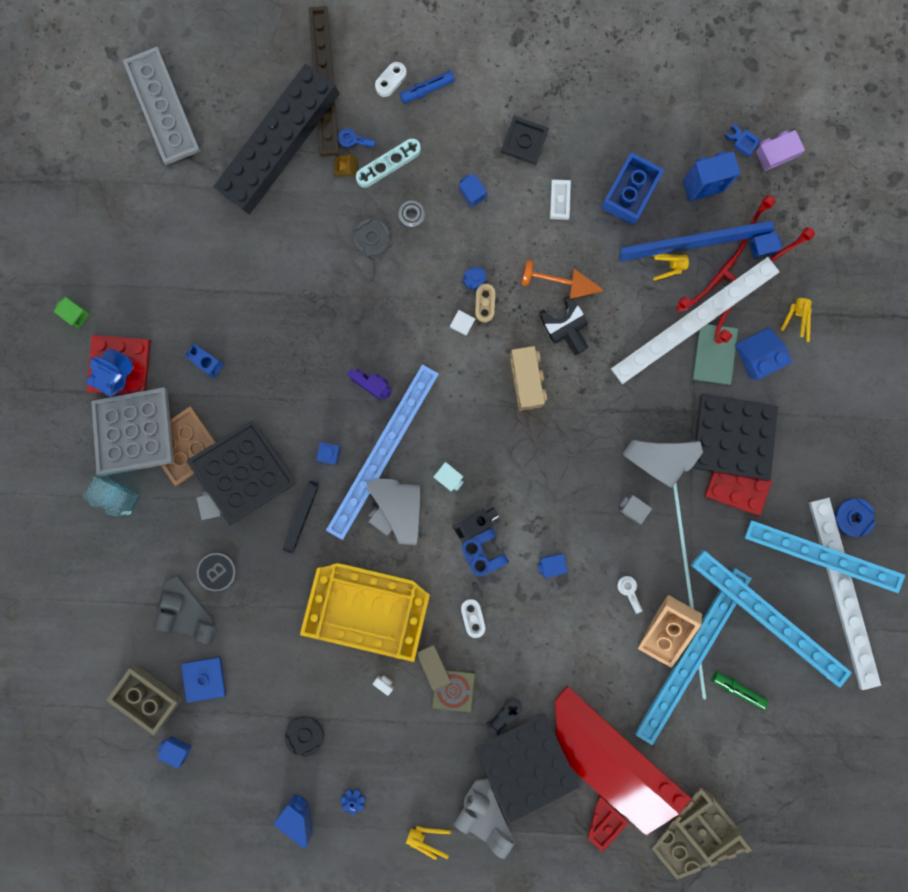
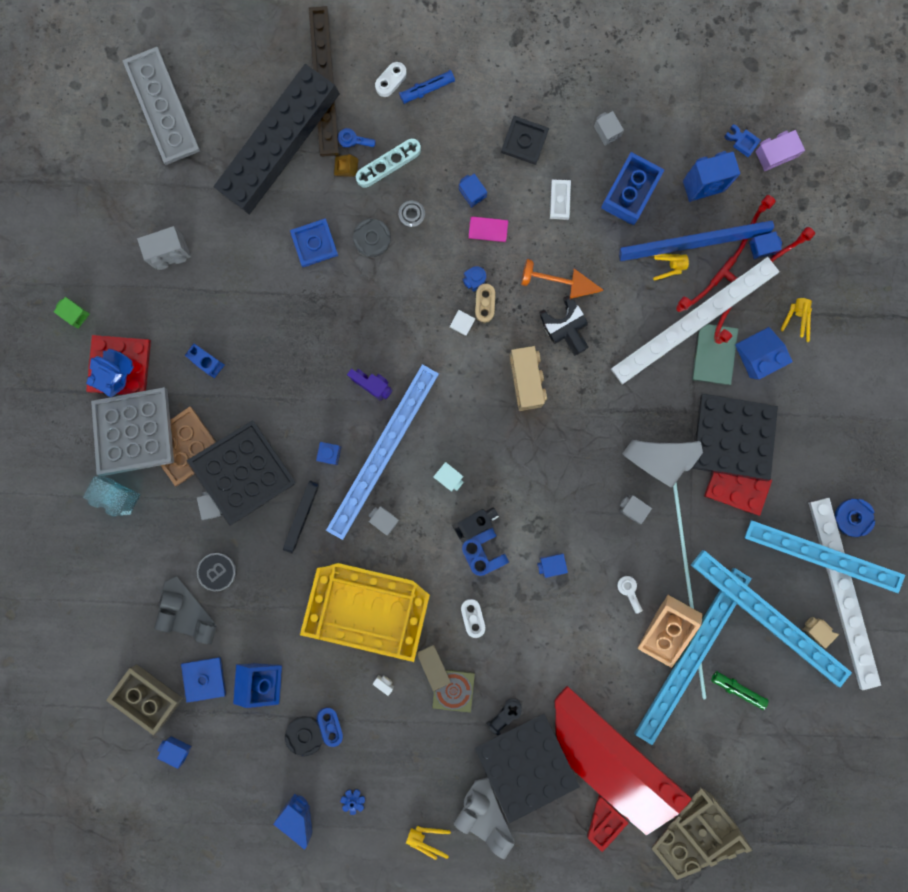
(164, 248): none -> light grey brick
(257, 685): none -> blue slope
(314, 242): none -> blue plate
(330, 726): none -> blue plate
(400, 506): light grey panel -> none
(488, 229): none -> dark pink slope
(608, 127): none -> light grey brick
(819, 632): none -> tan window

